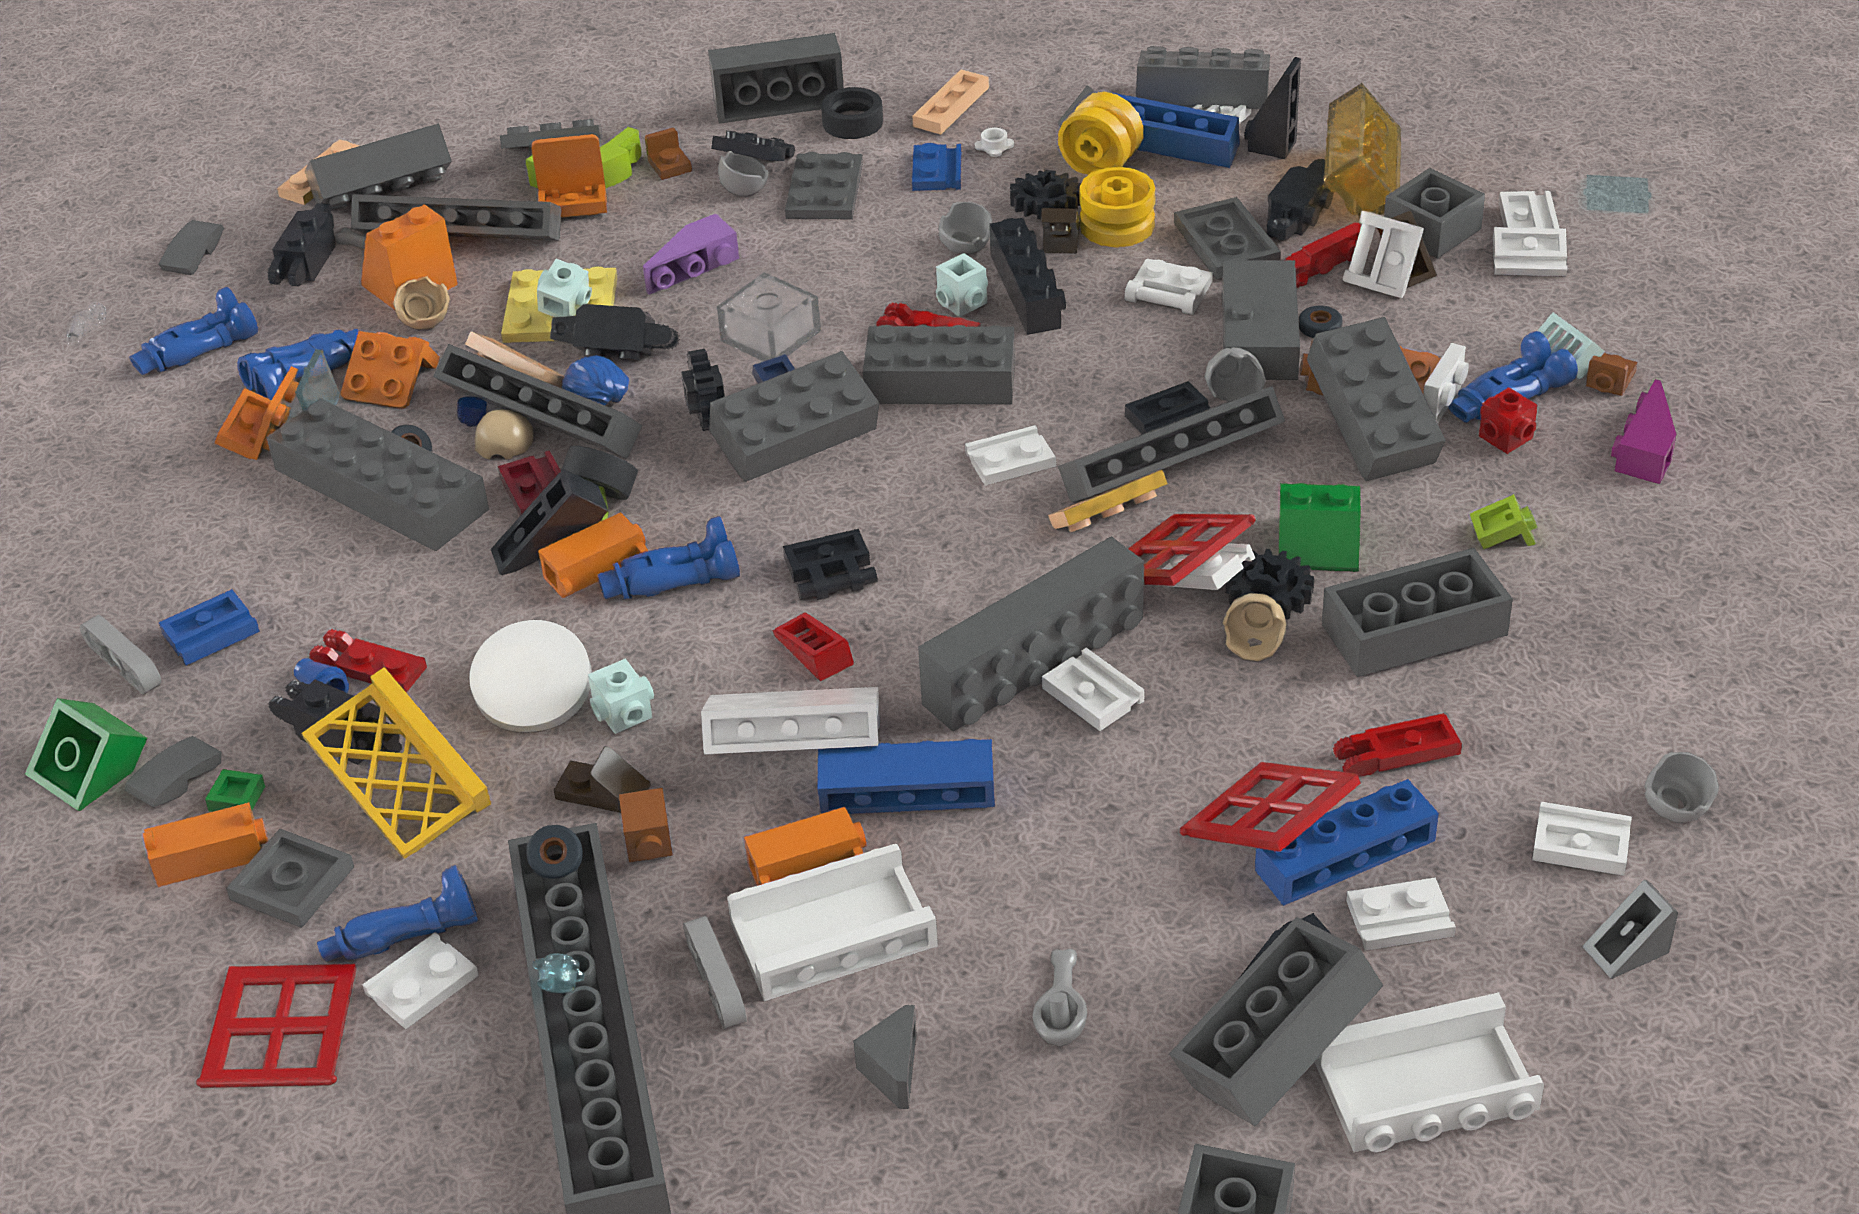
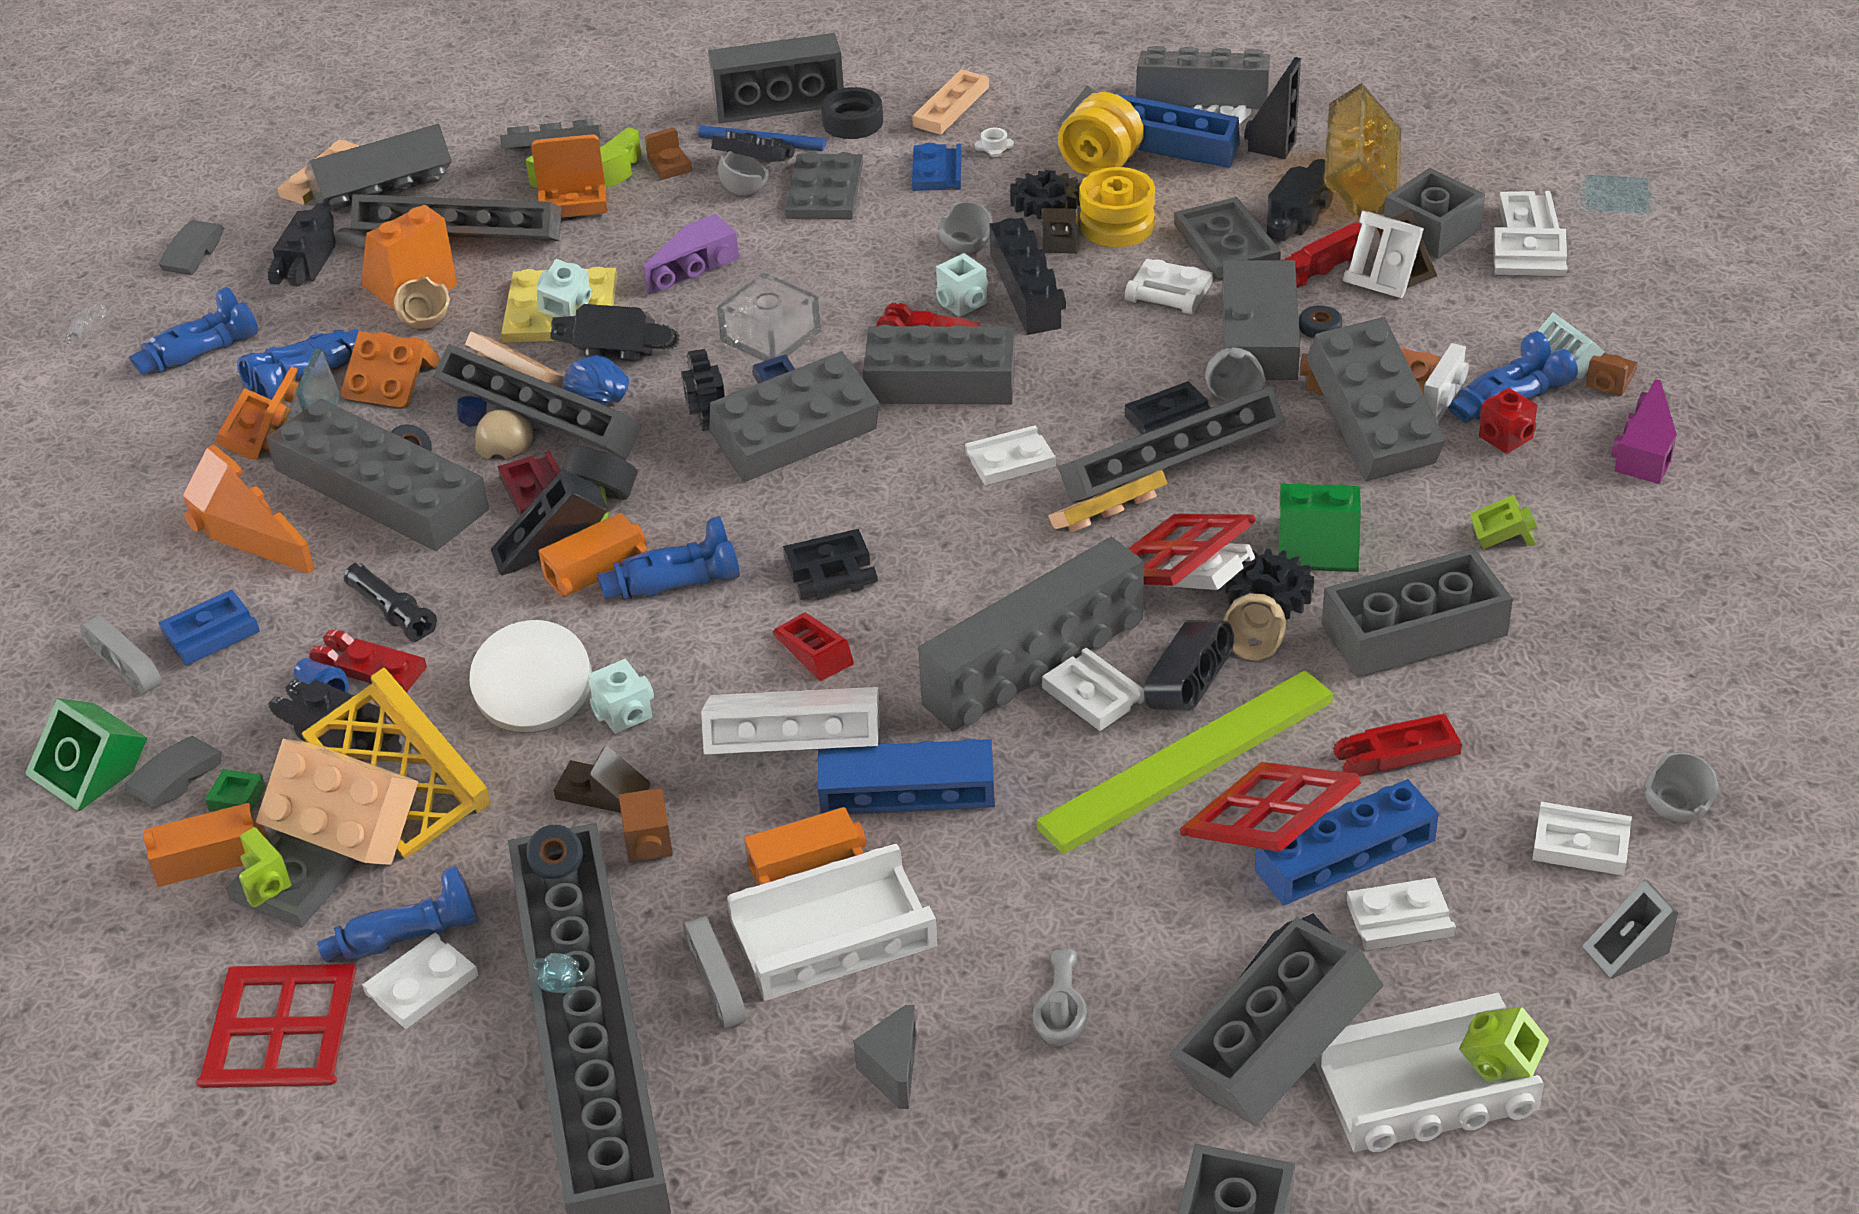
(240, 516): none -> orange wedge
(264, 867): none -> lime bracket
(337, 802): none -> light nougat brick
(398, 608): none -> black pin
(801, 142): none -> blue bar
(1183, 762): none -> lime tile
(1189, 665): none -> black beam
(1504, 1044): none -> lime brick

